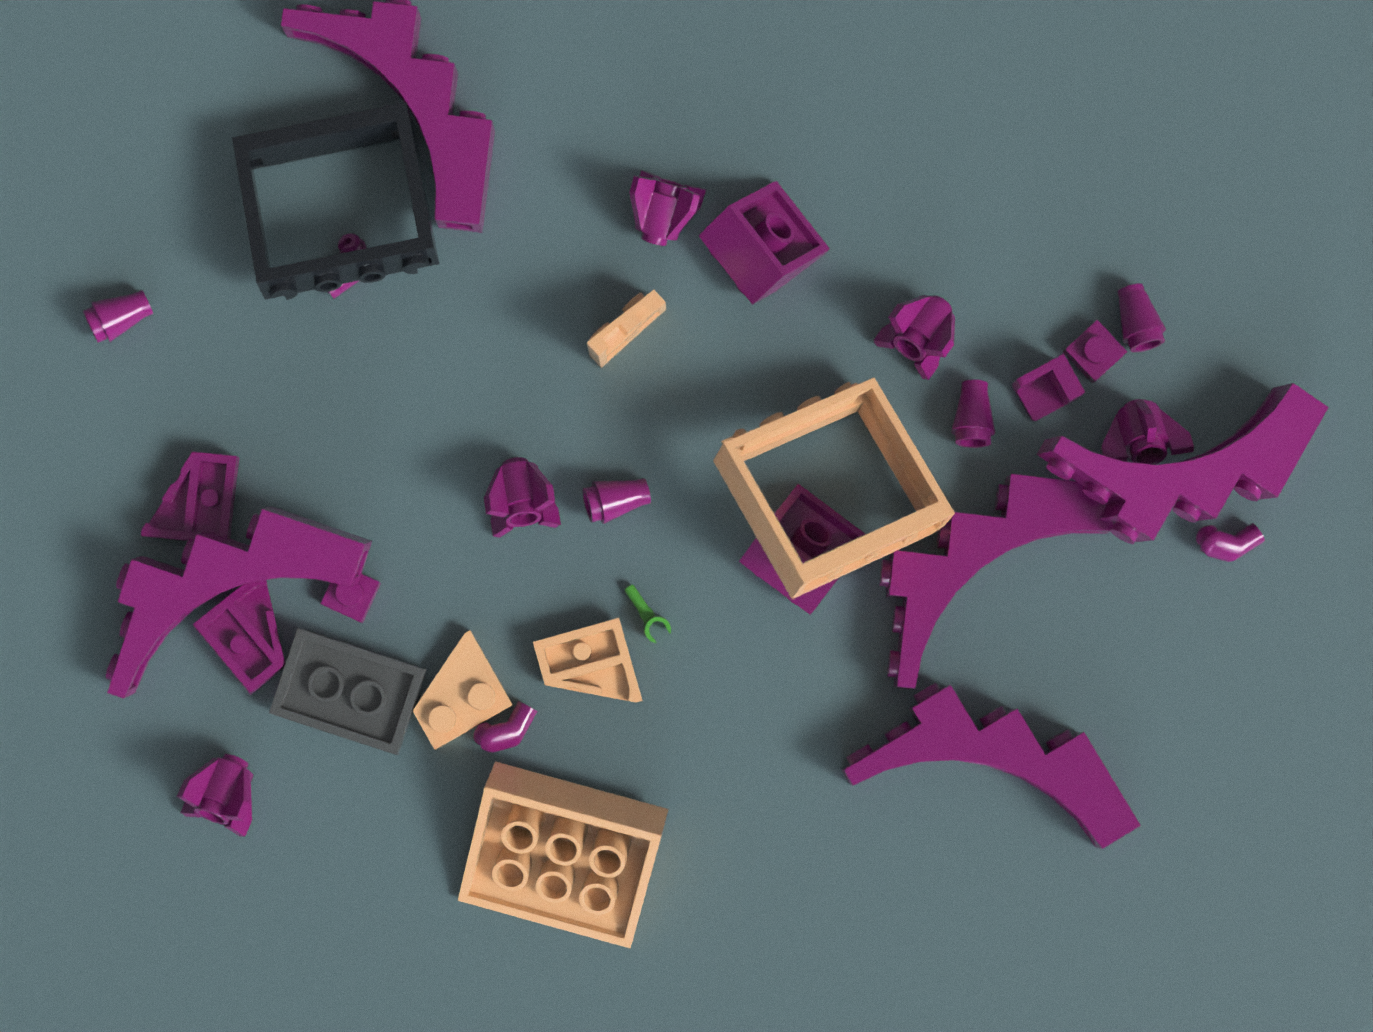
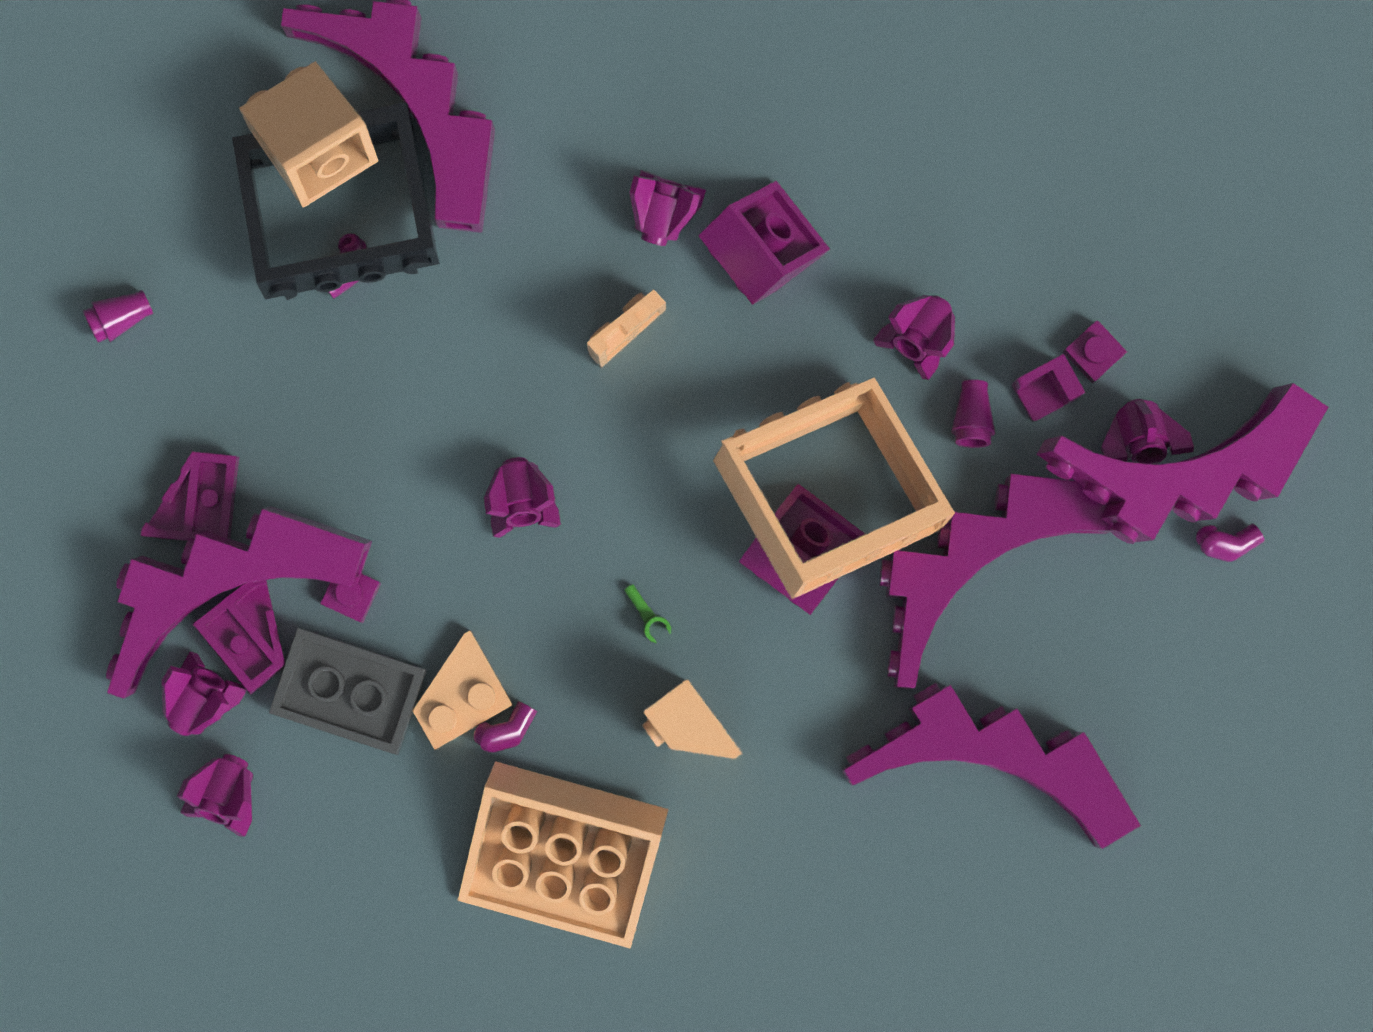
(196, 696): none -> magenta brick
(309, 133): none -> light nougat slope
(590, 662): light nougat wing -> none
(614, 498): magenta cone -> none
(688, 724): none -> light nougat slope
(1139, 319): magenta cone -> none

